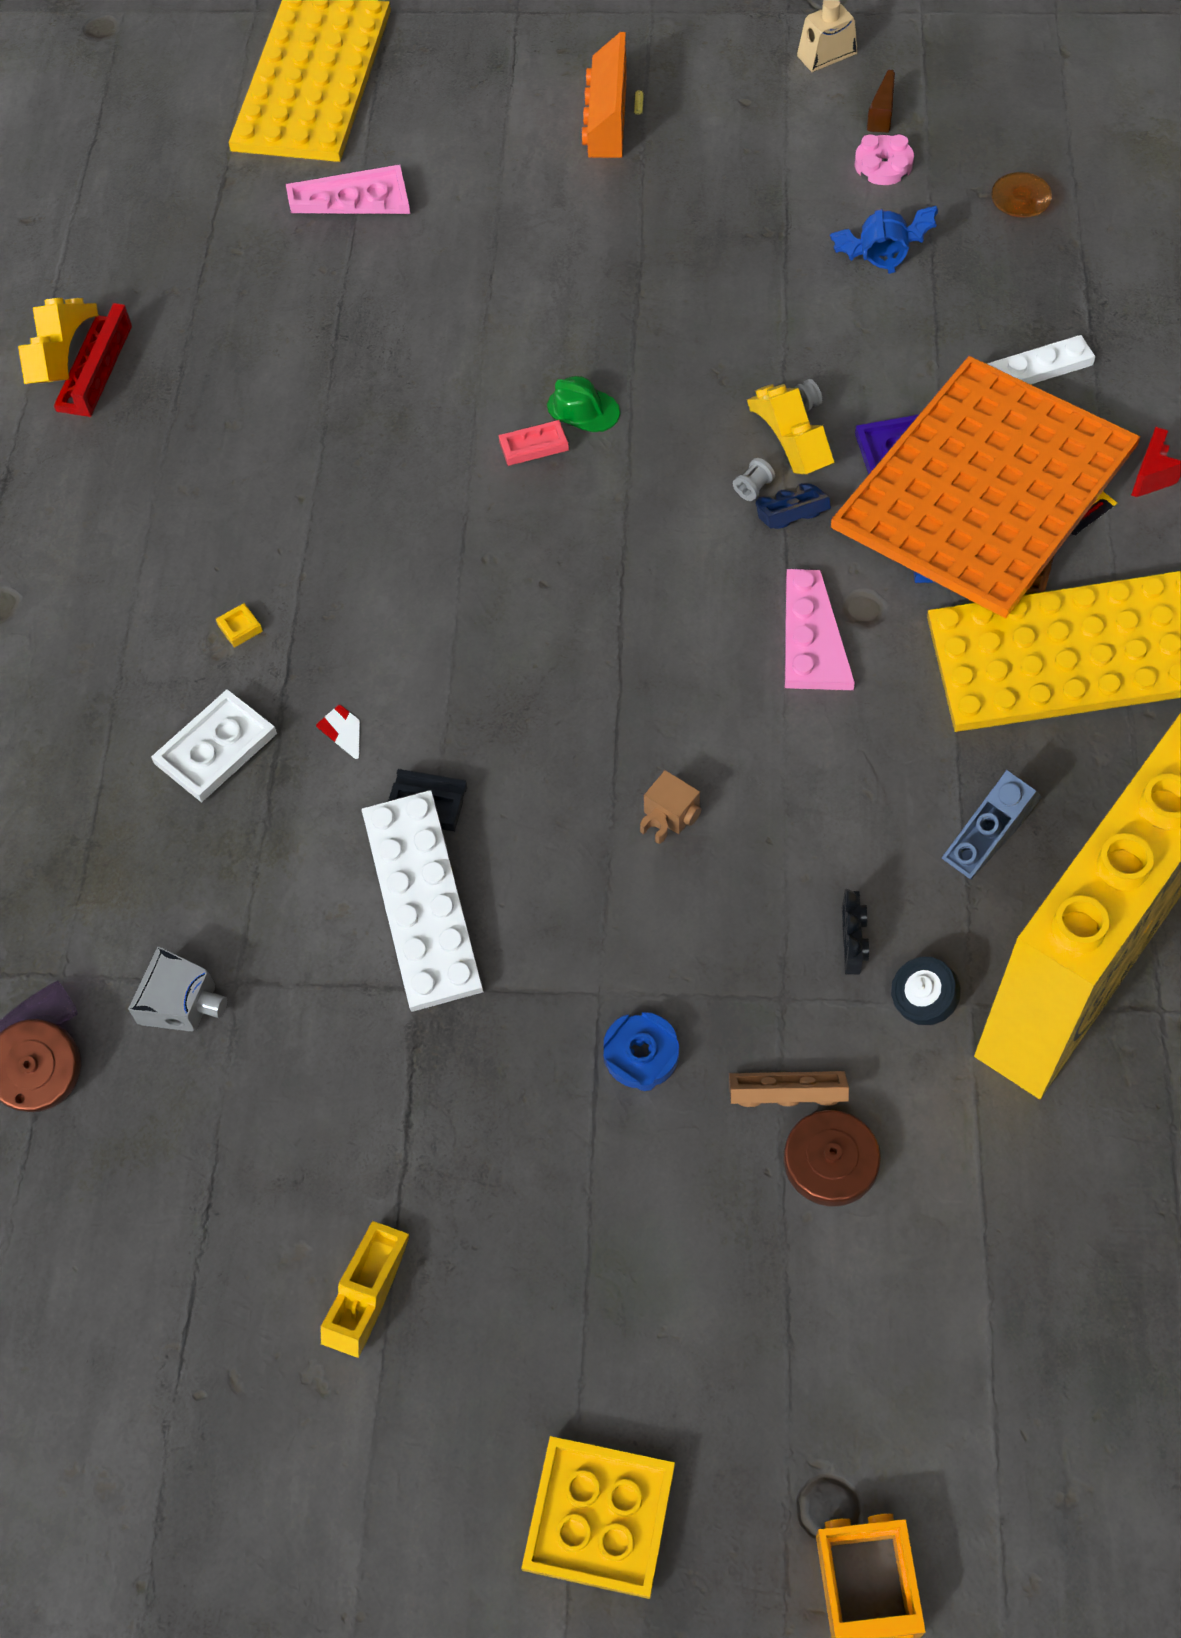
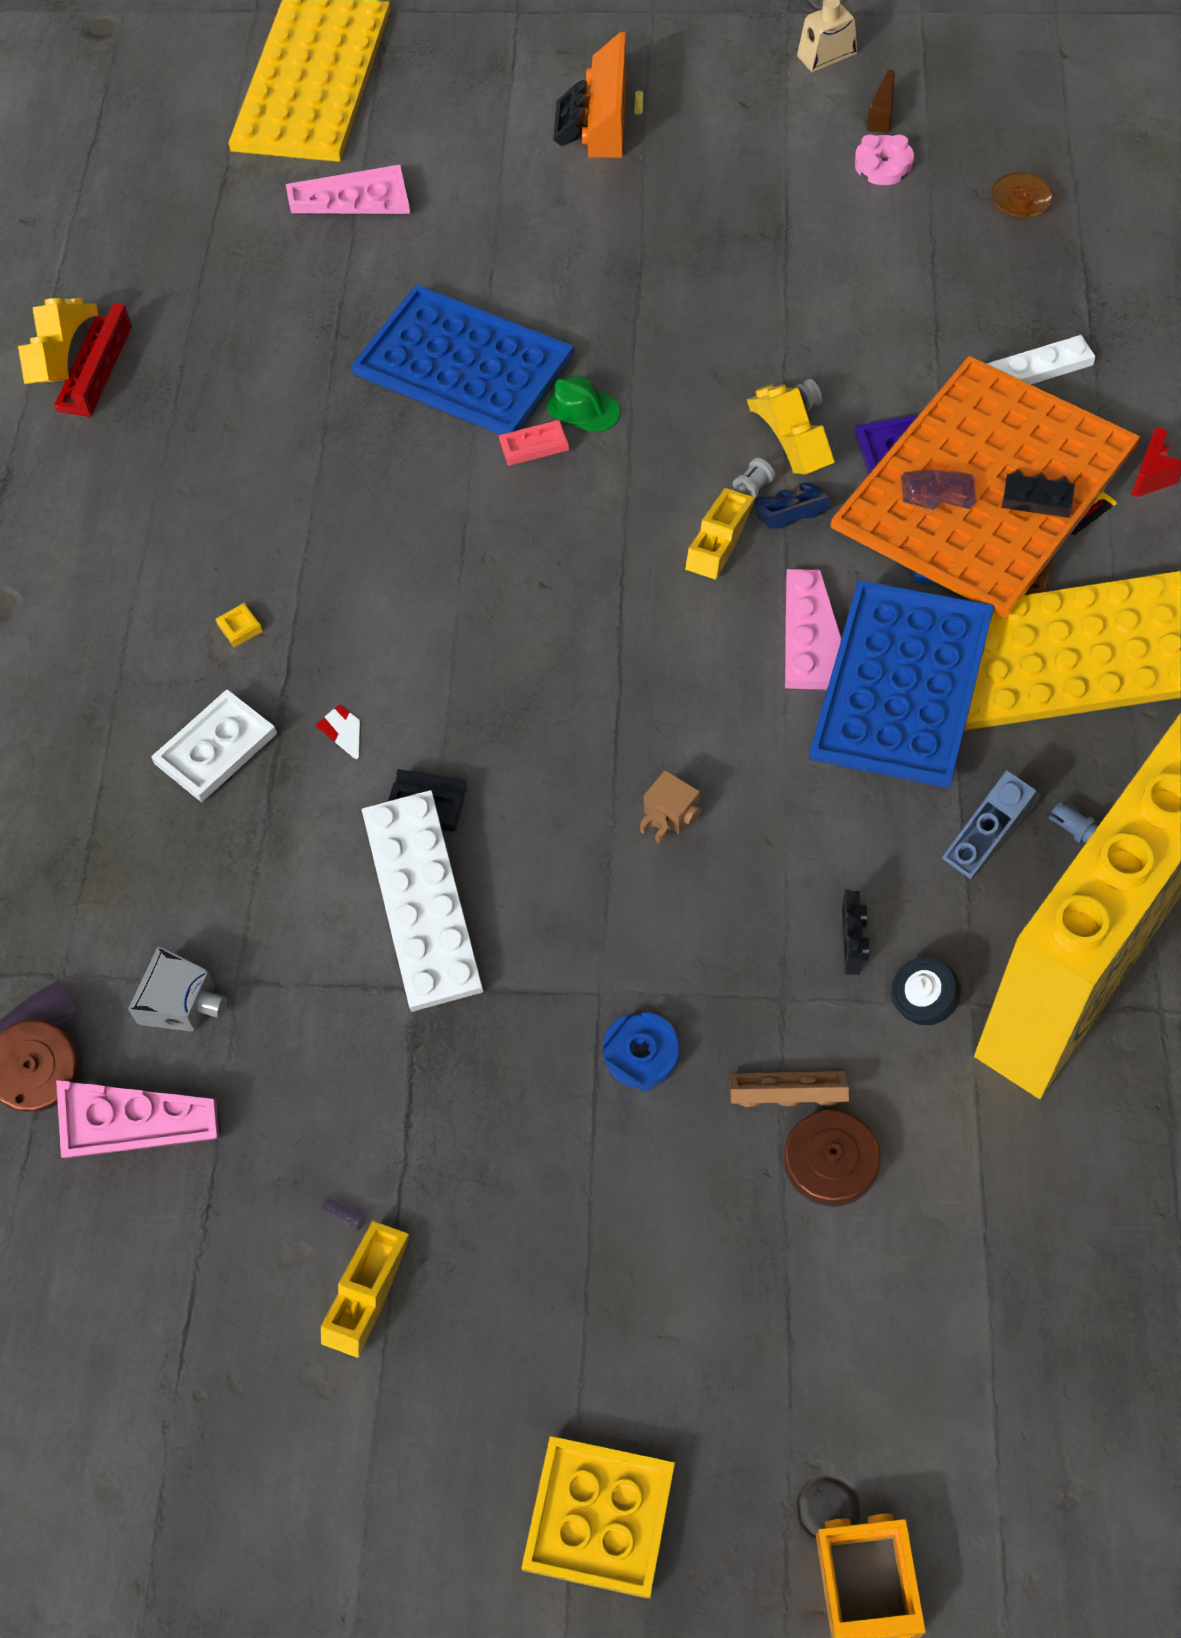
(119, 1119): none -> bright pink wing
(355, 1219): none -> clear purple piece
(463, 360): none -> blue plate
(570, 113): none -> black plate
(719, 533): none -> yellow slope
(885, 235): blue helmet -> none
(902, 684): none -> blue plate
(930, 487): none -> slope
(1038, 494): none -> black plate
(1073, 822): none -> sand blue pin

